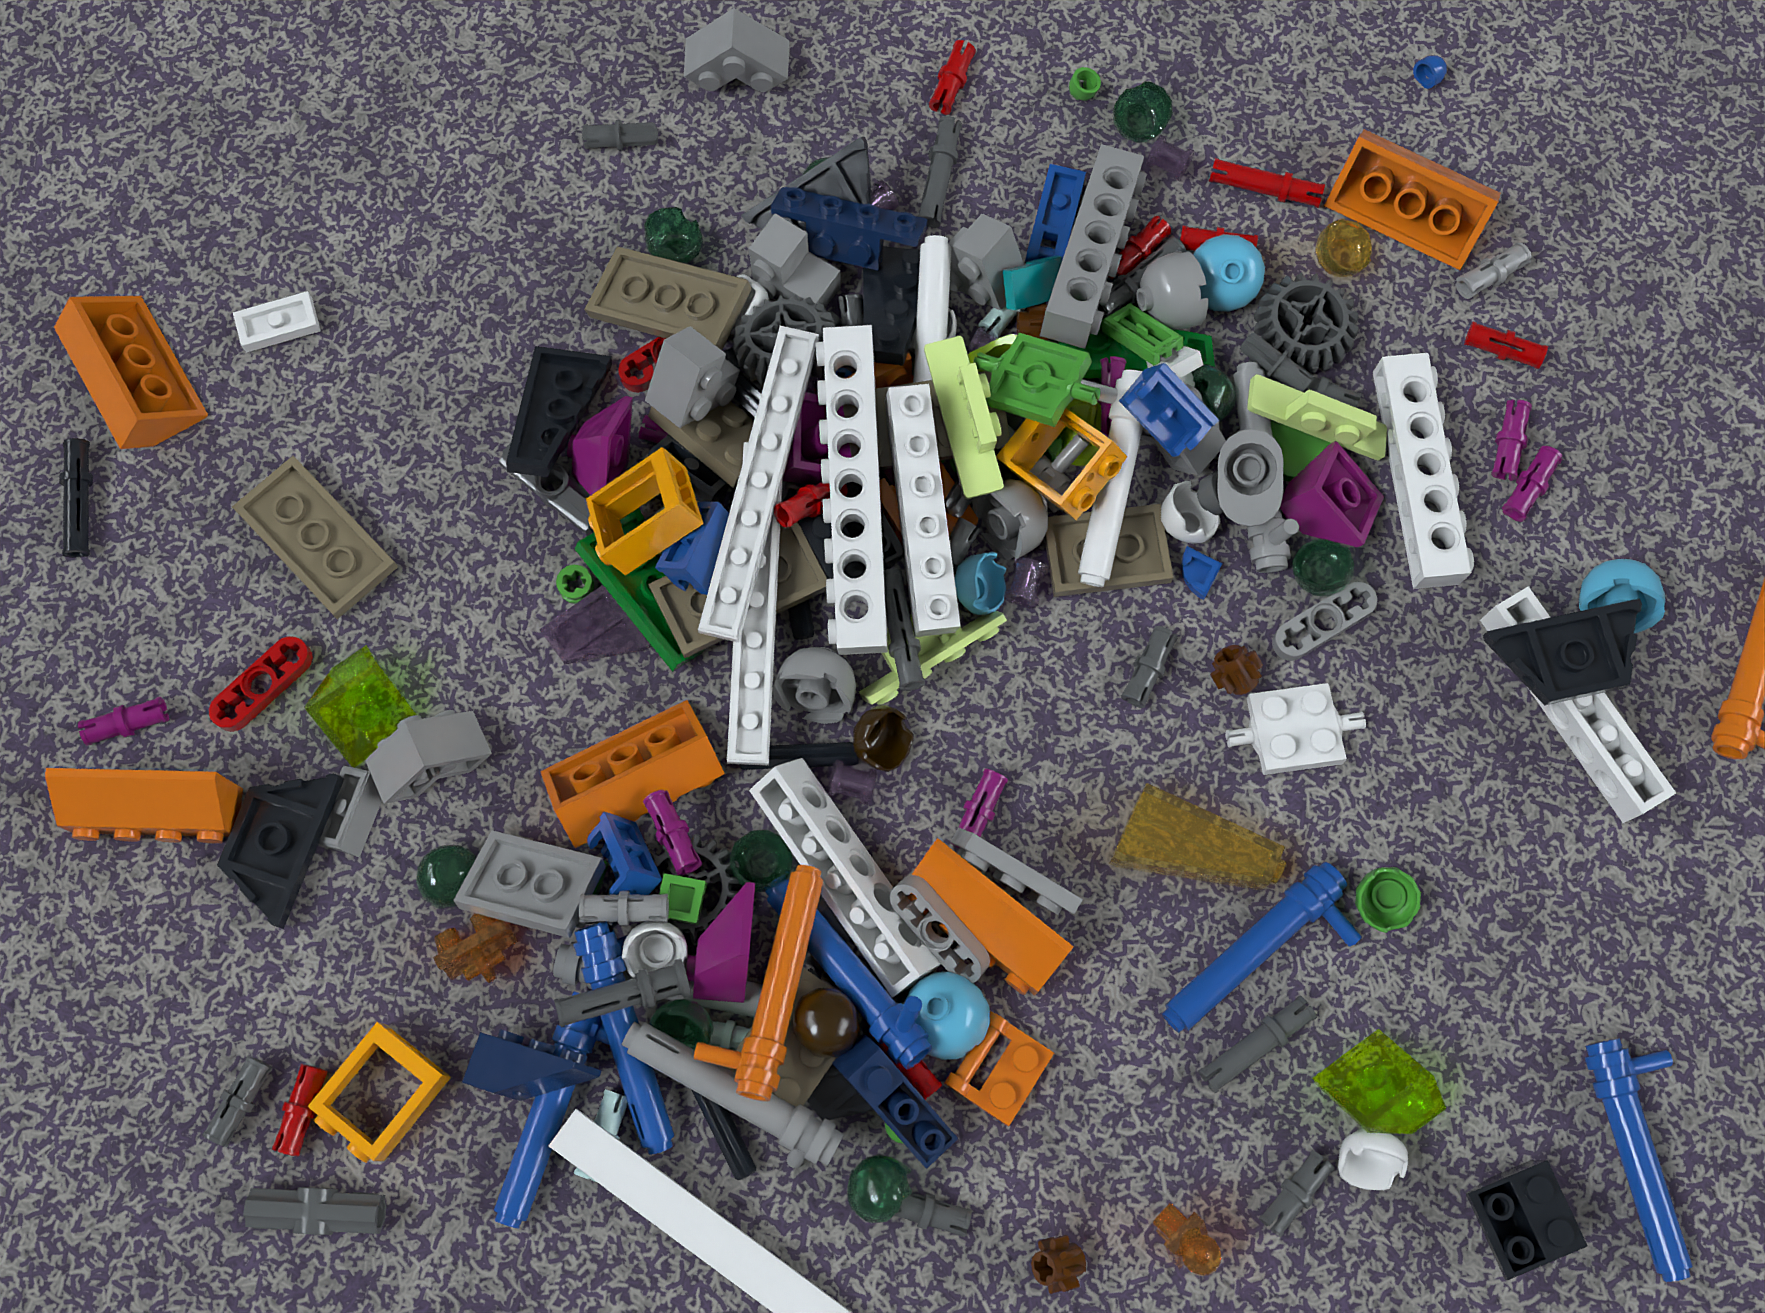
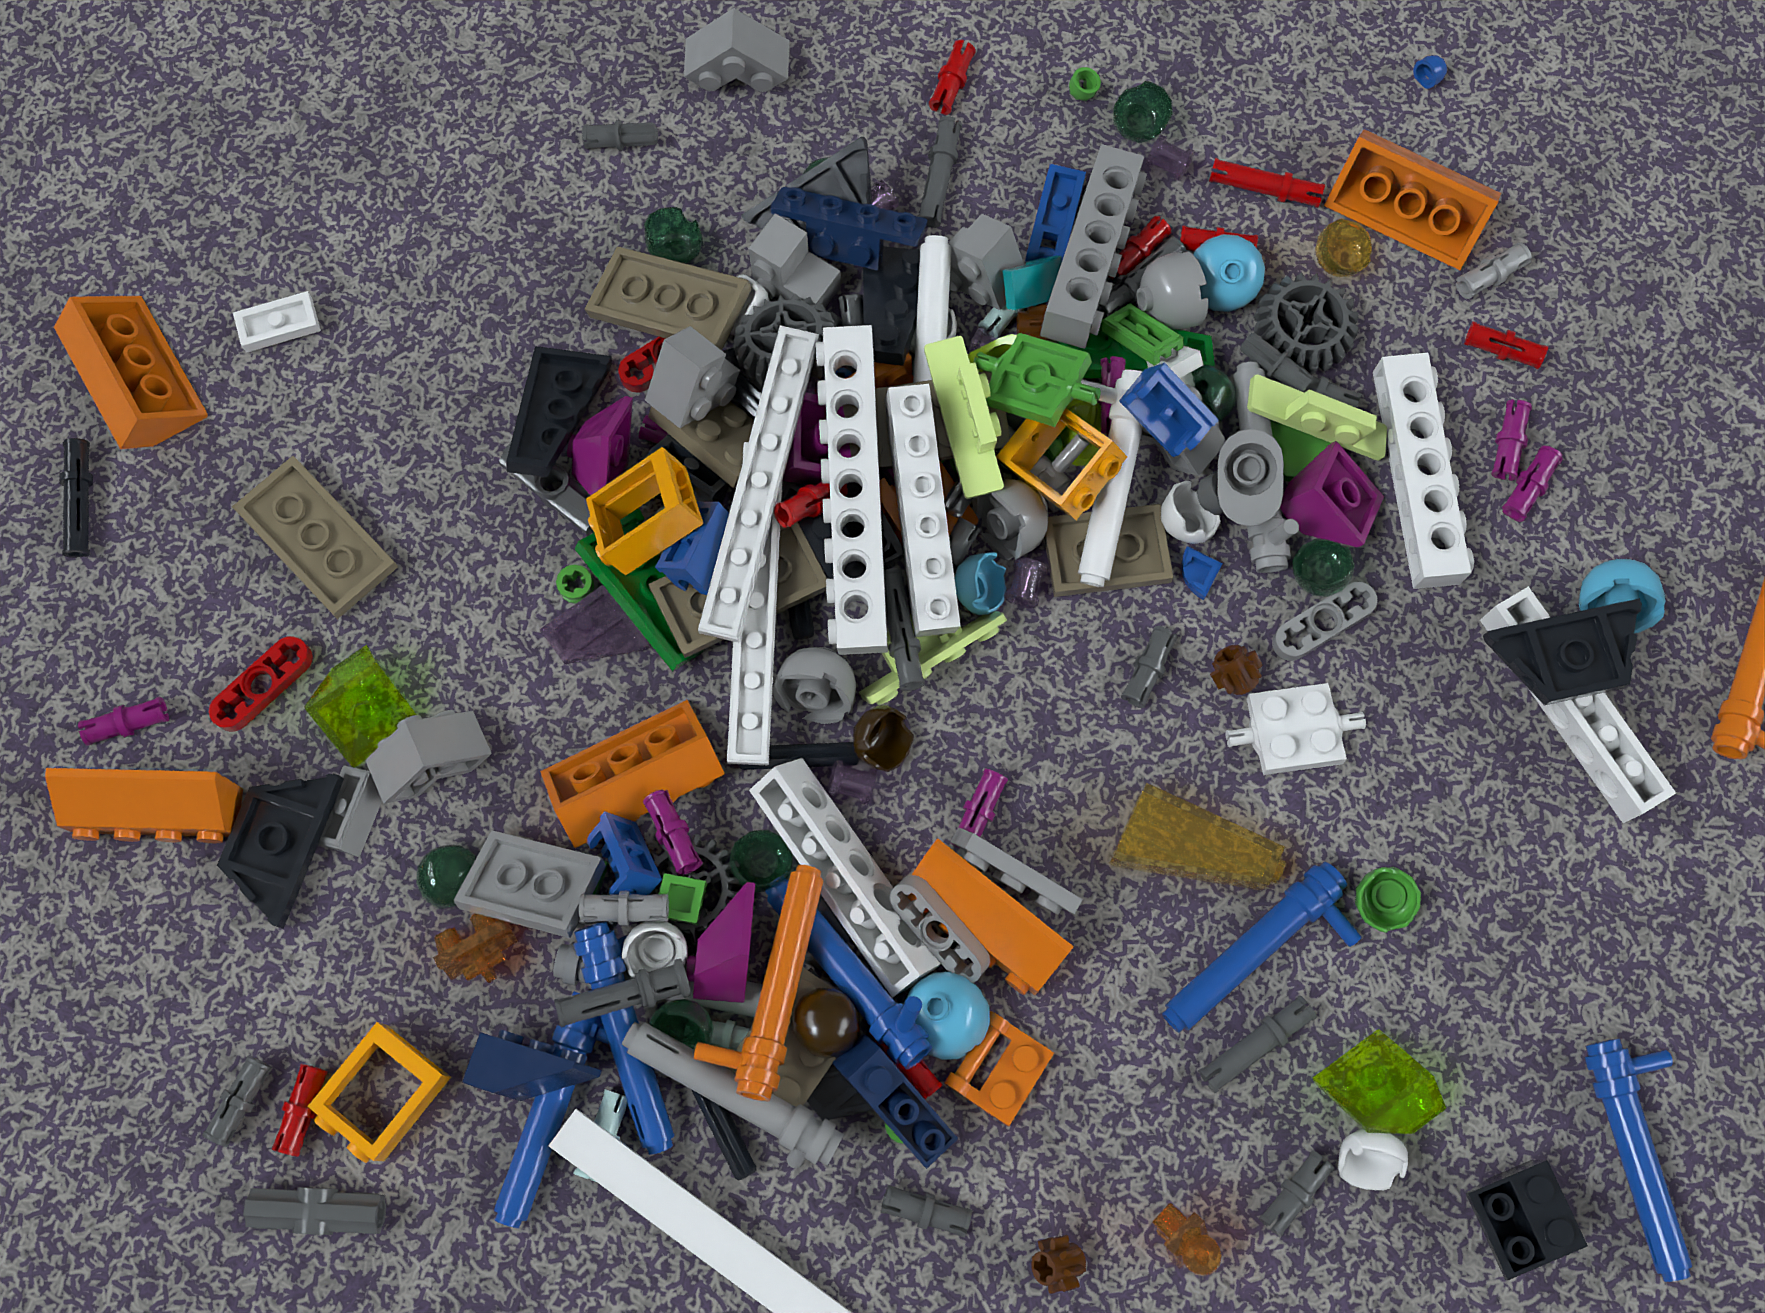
(878, 1188): clear green hair -> none

